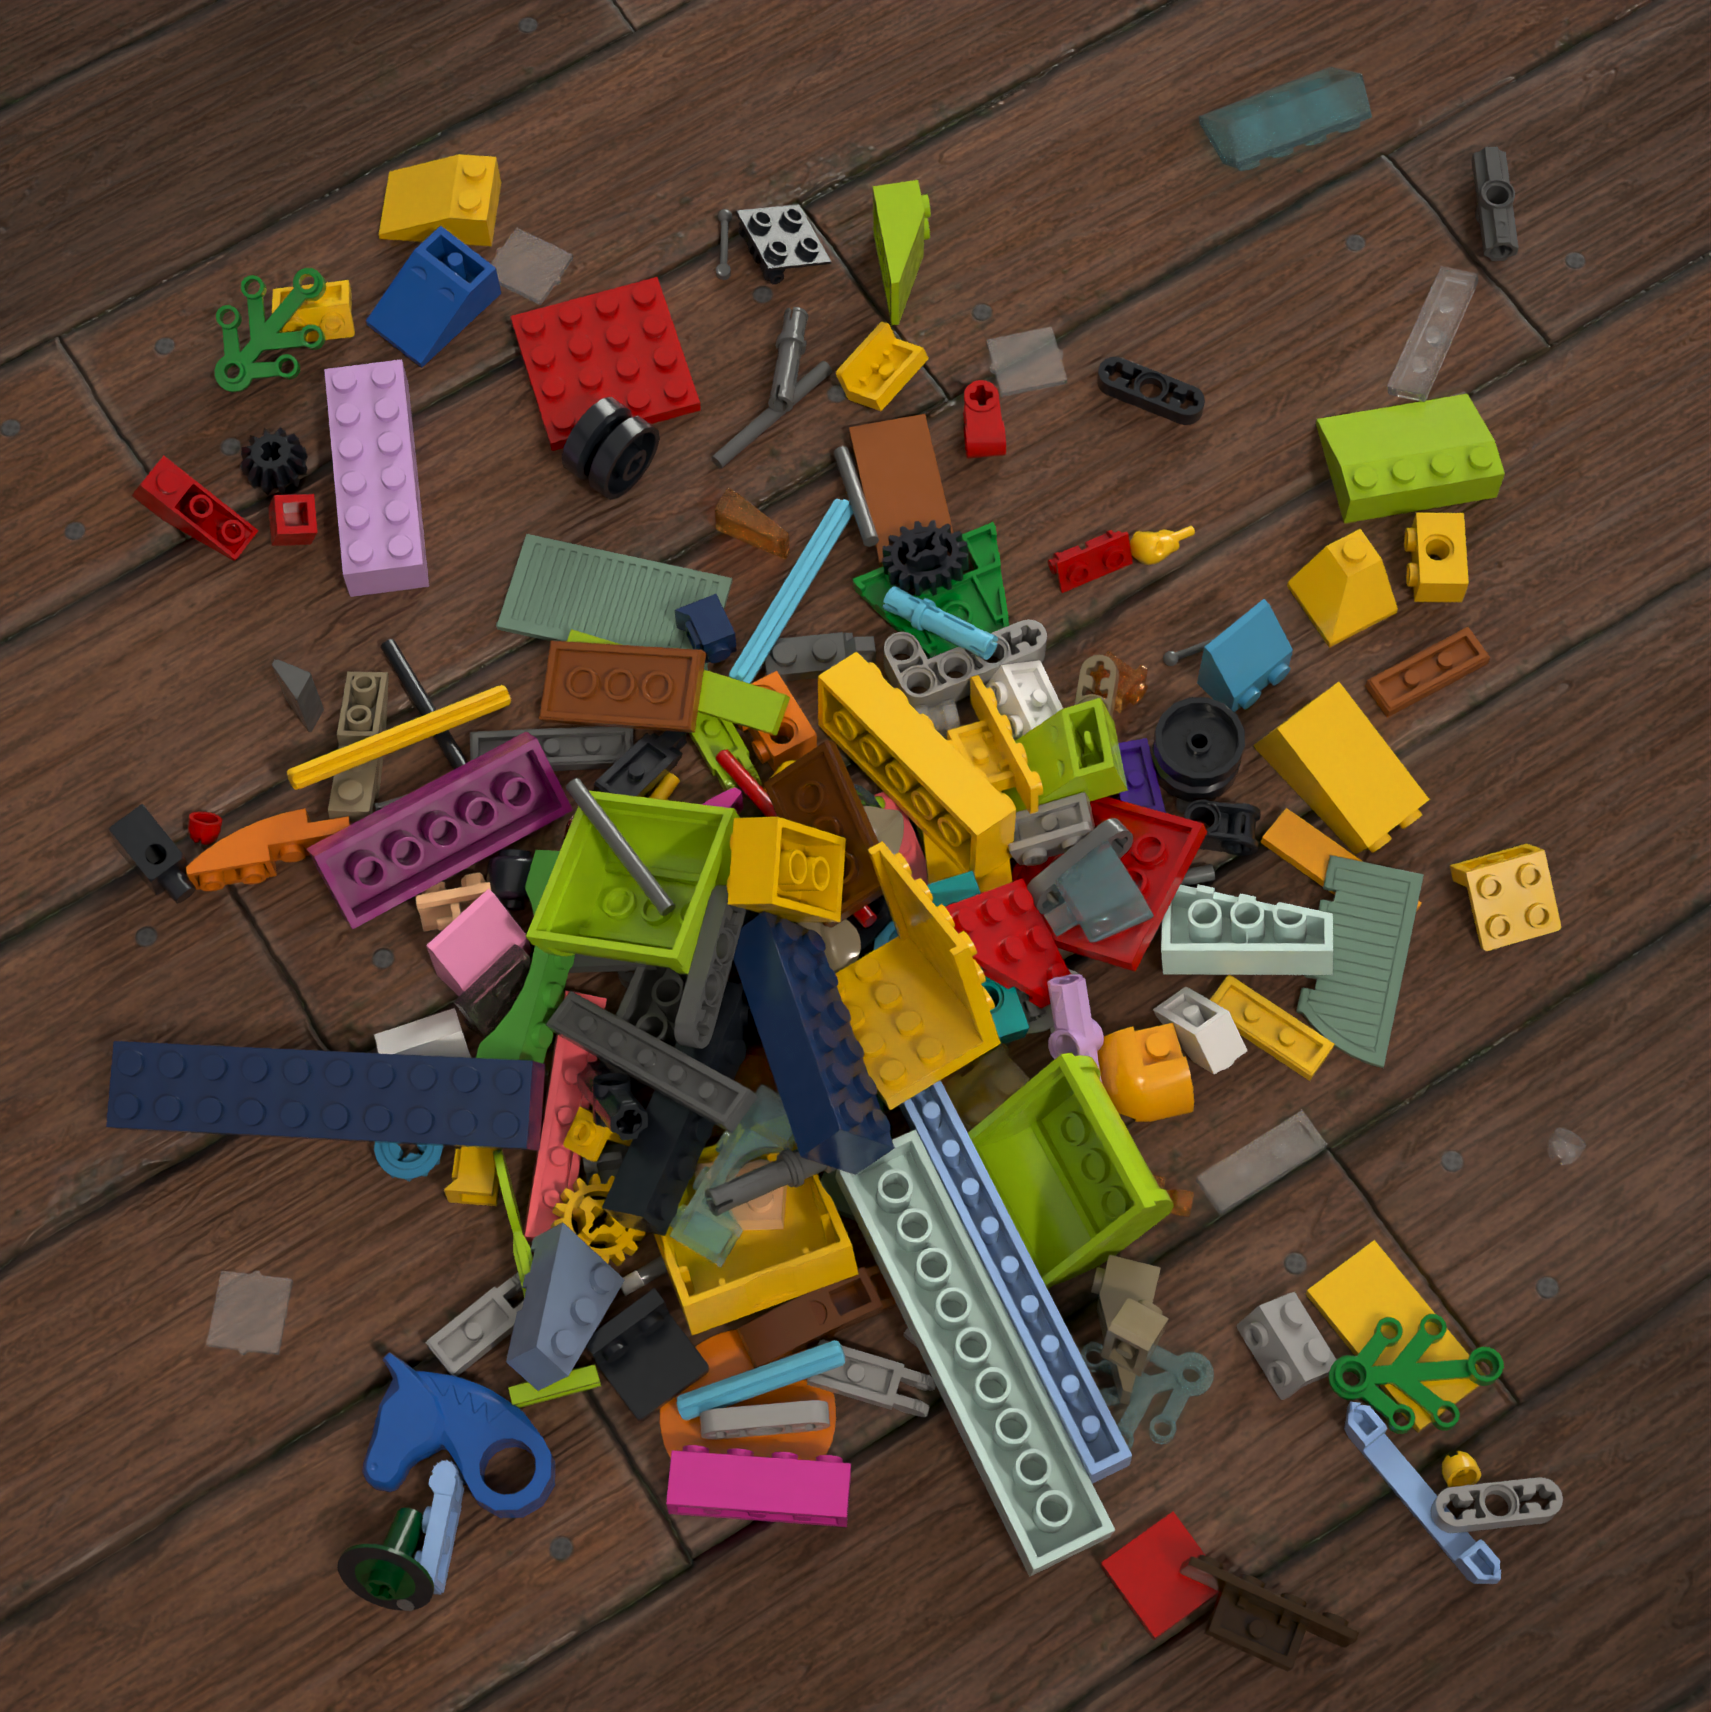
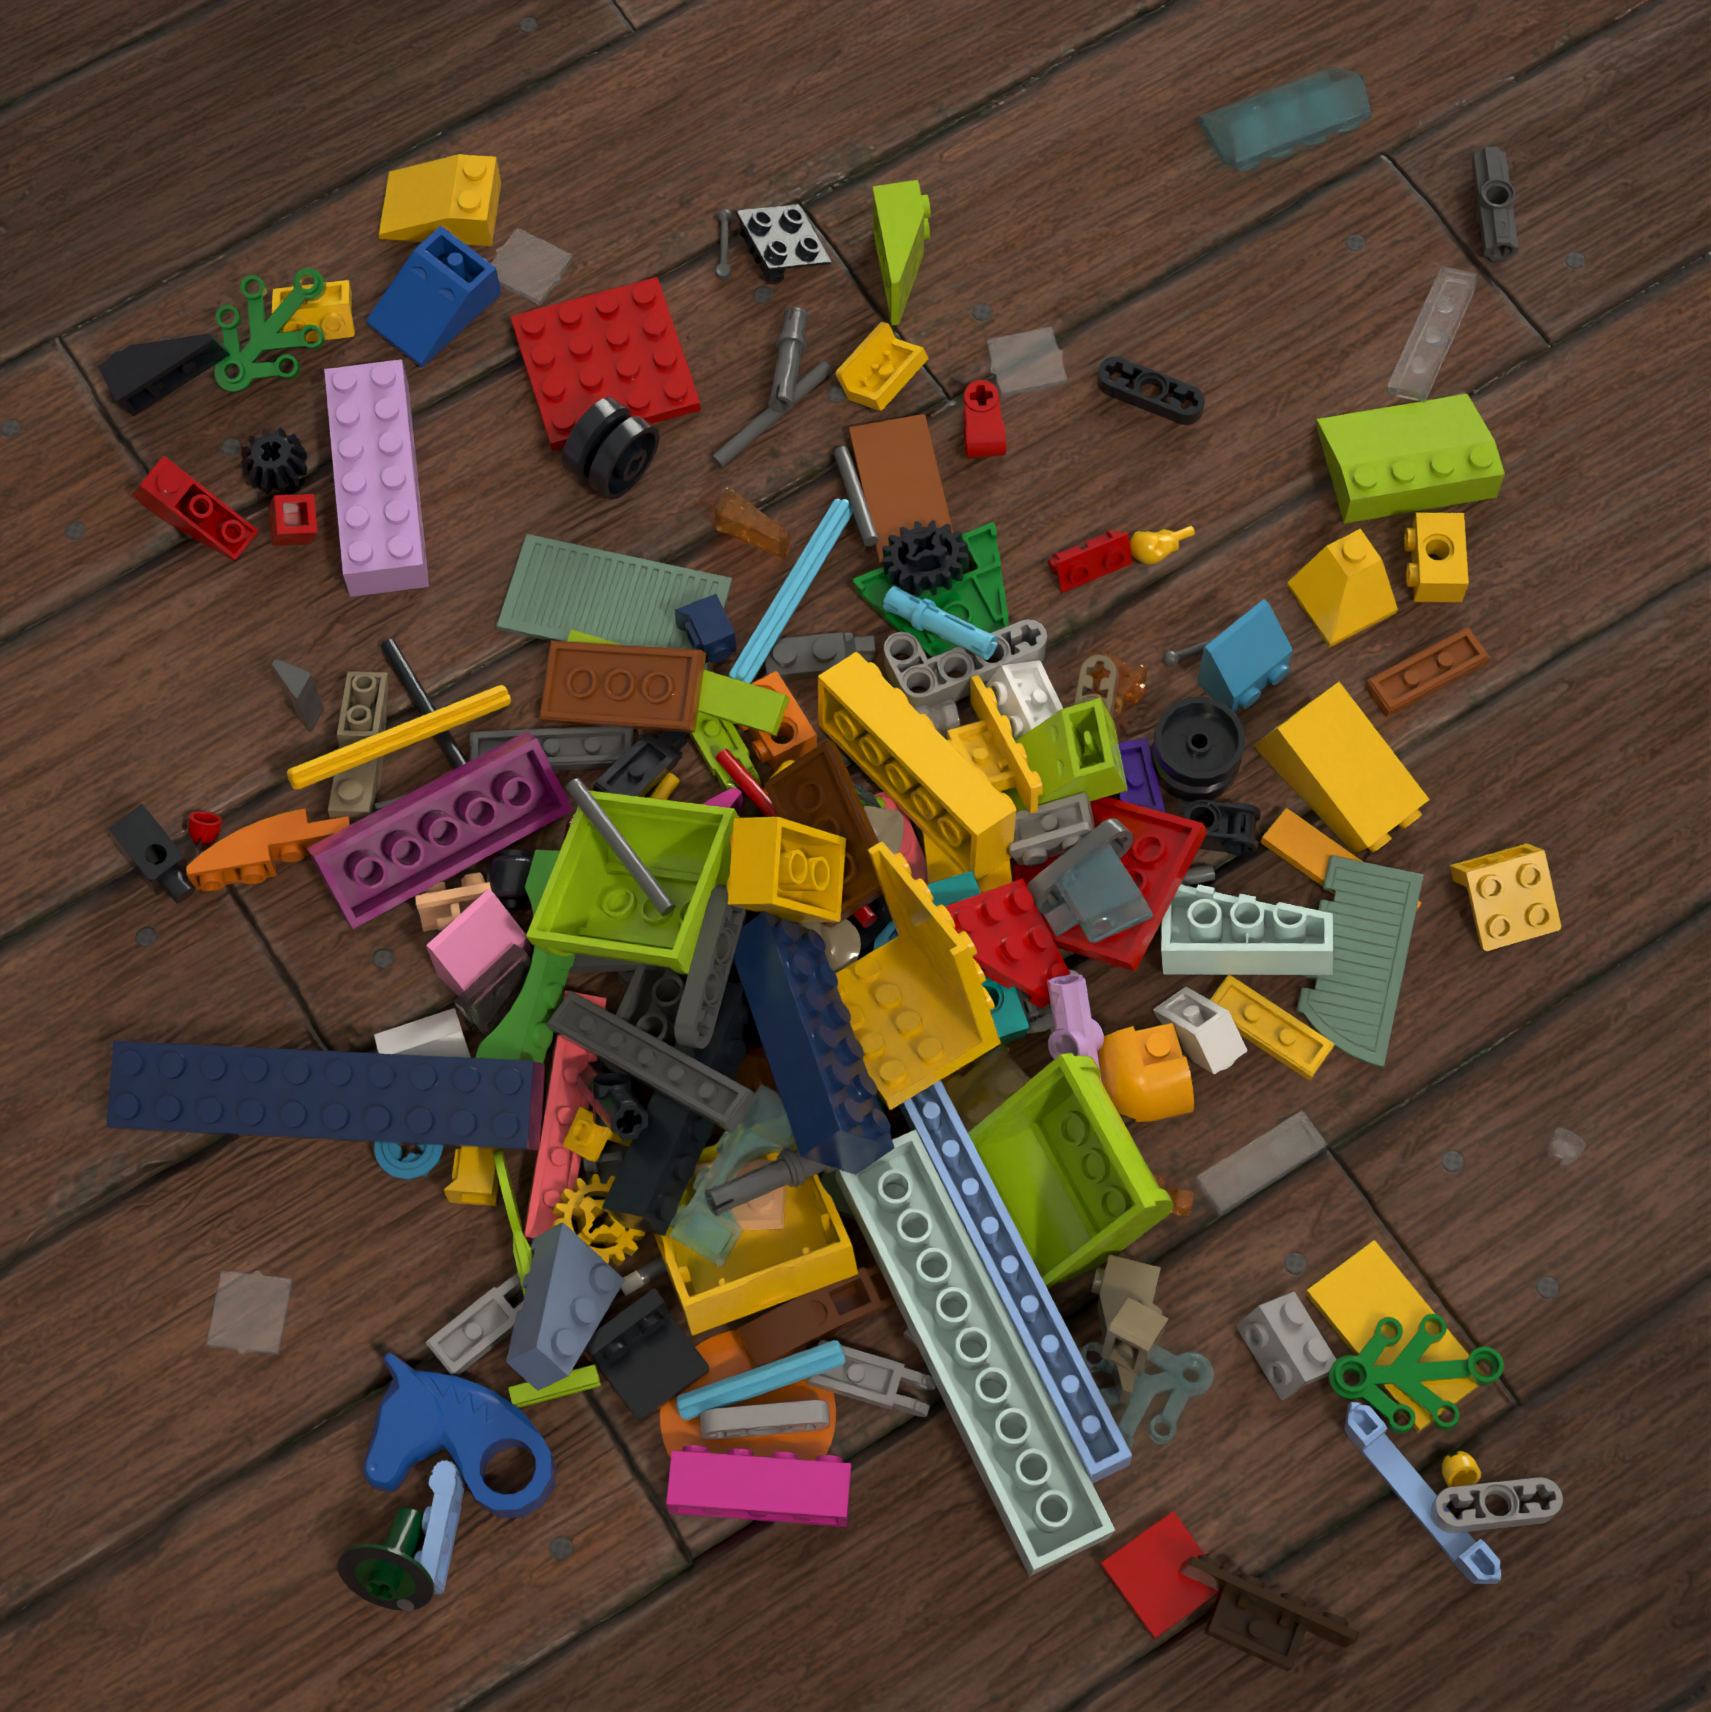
(155, 369): none -> black slope

